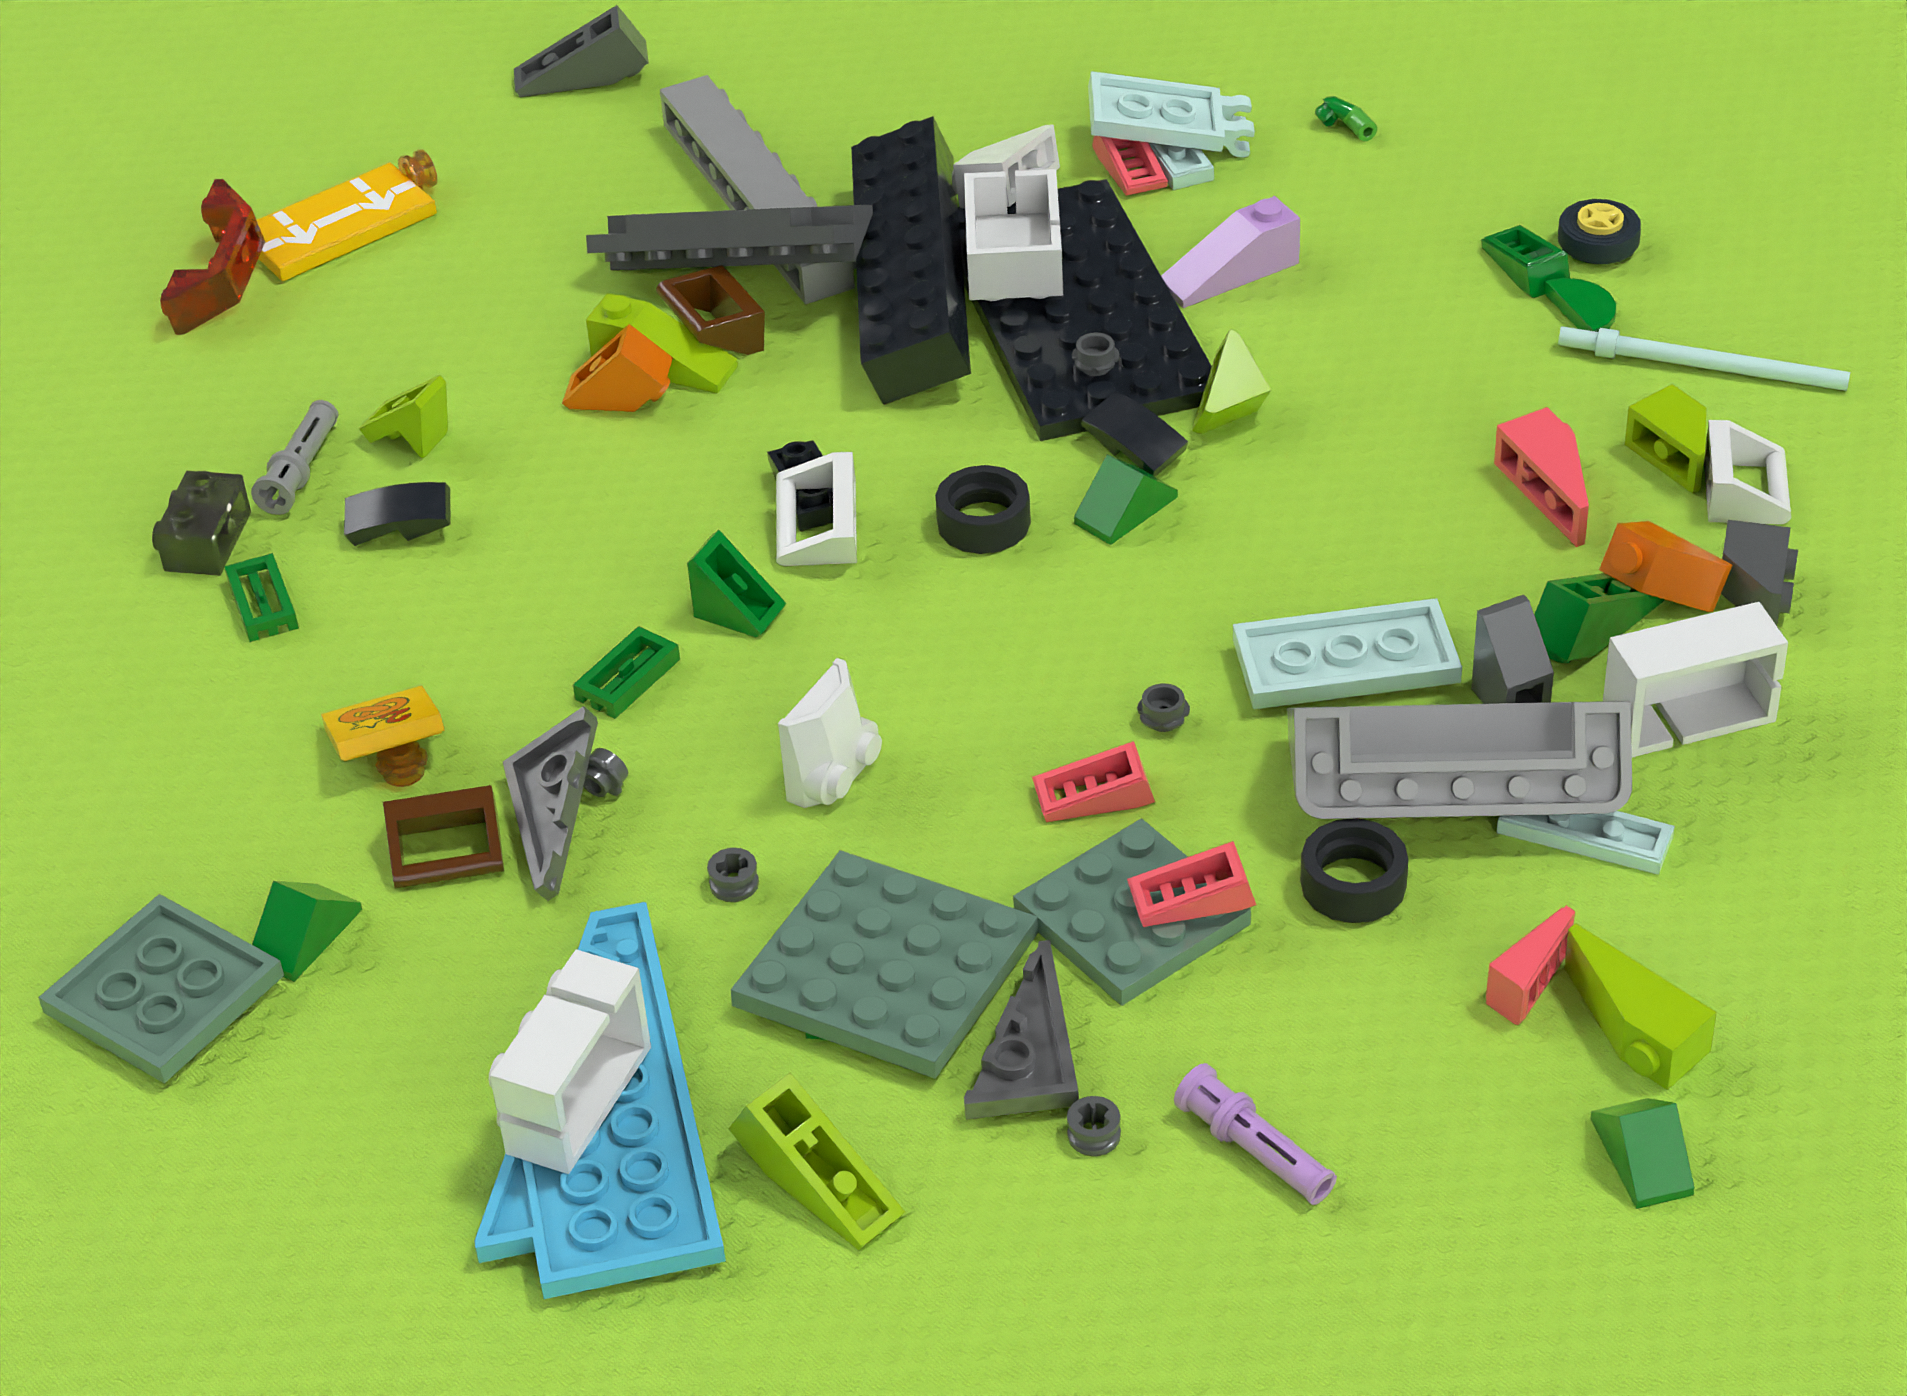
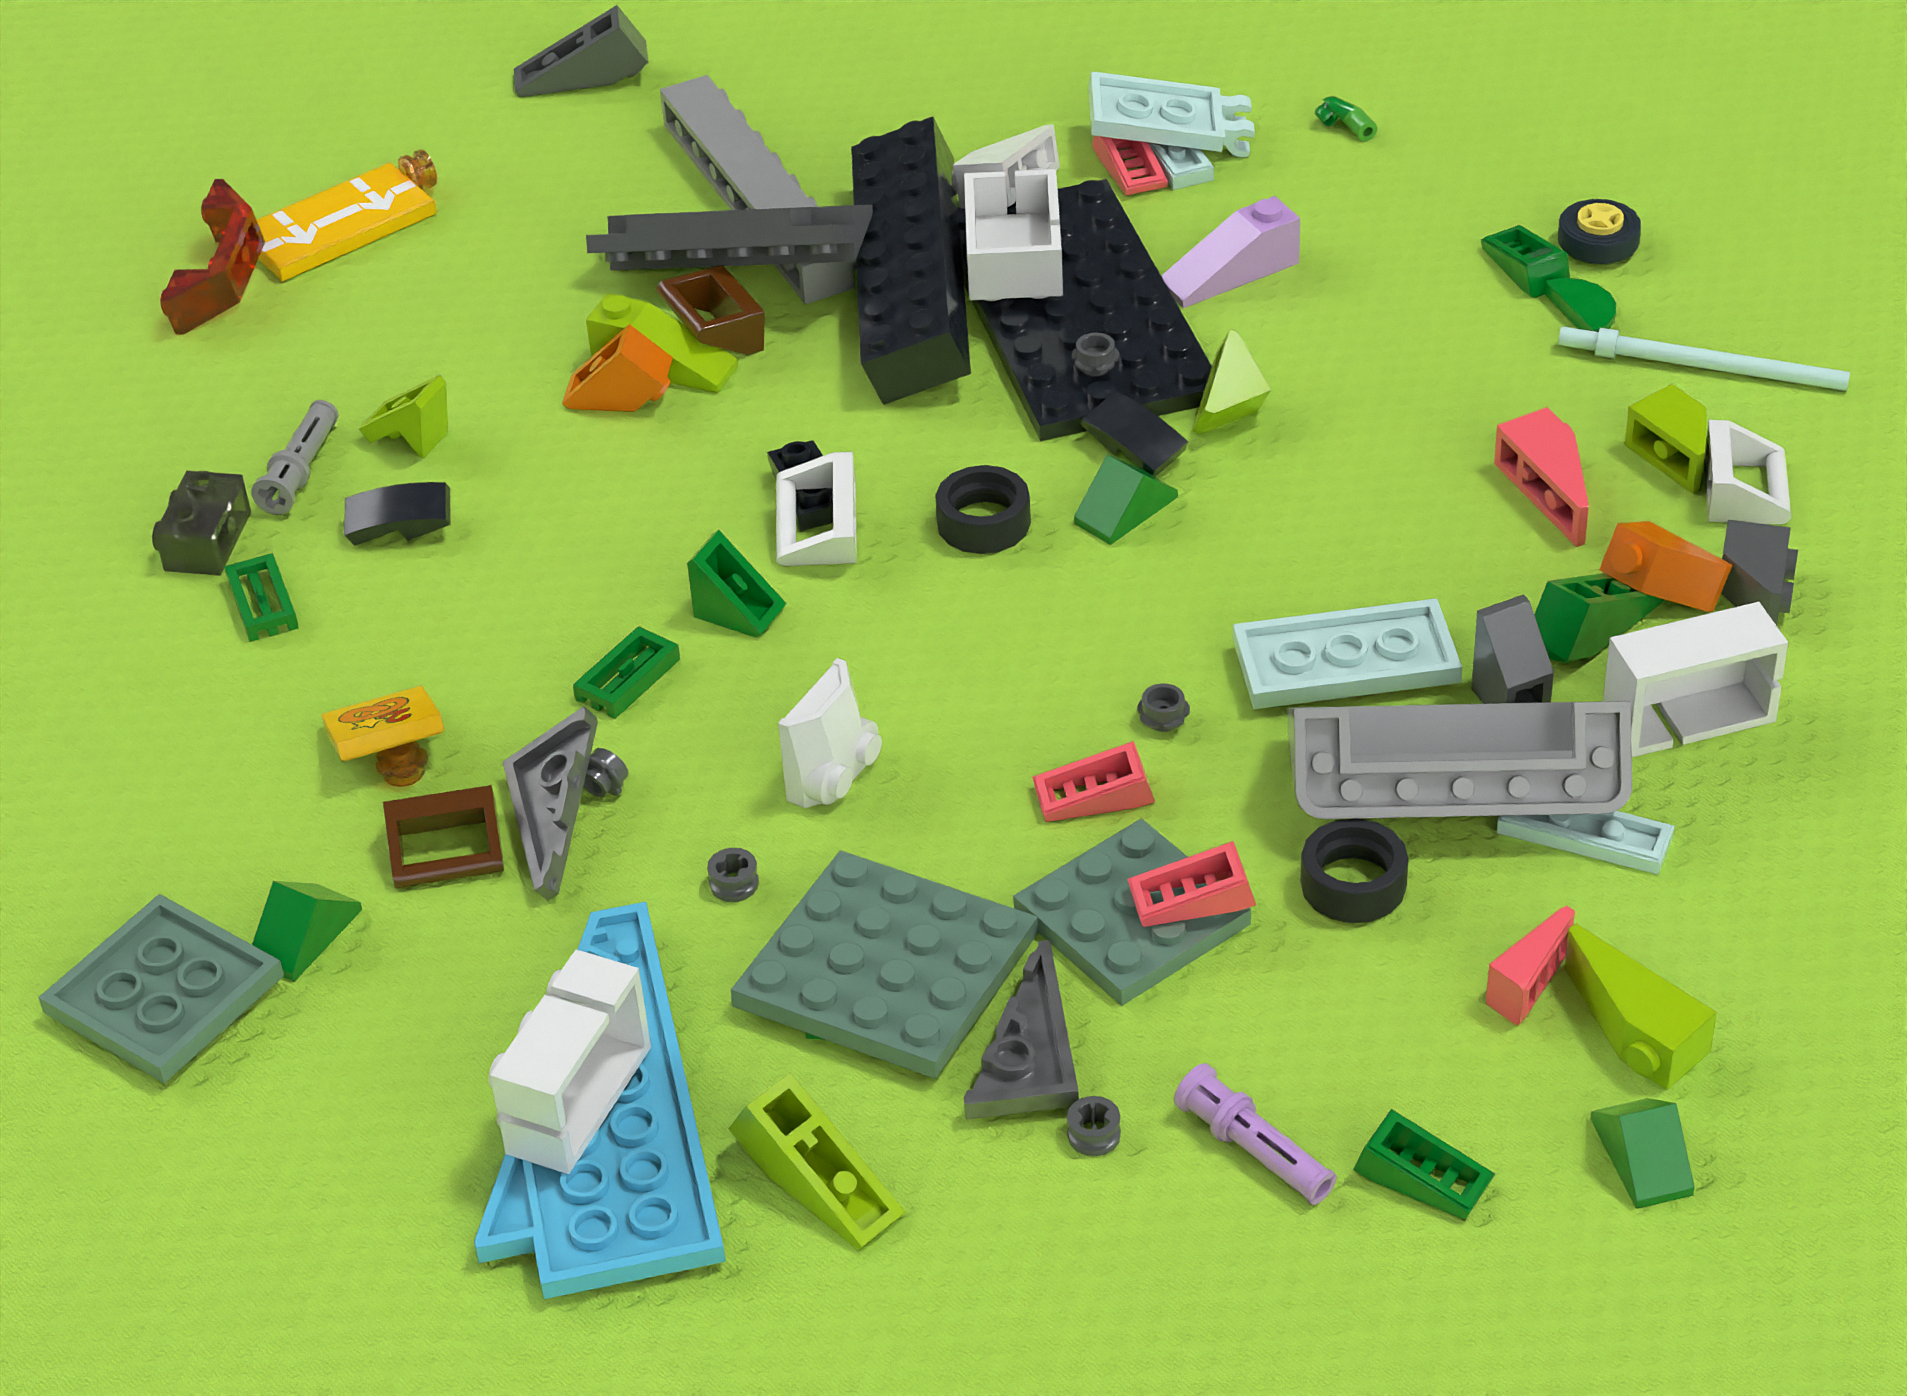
(1415, 1143): none -> green slope

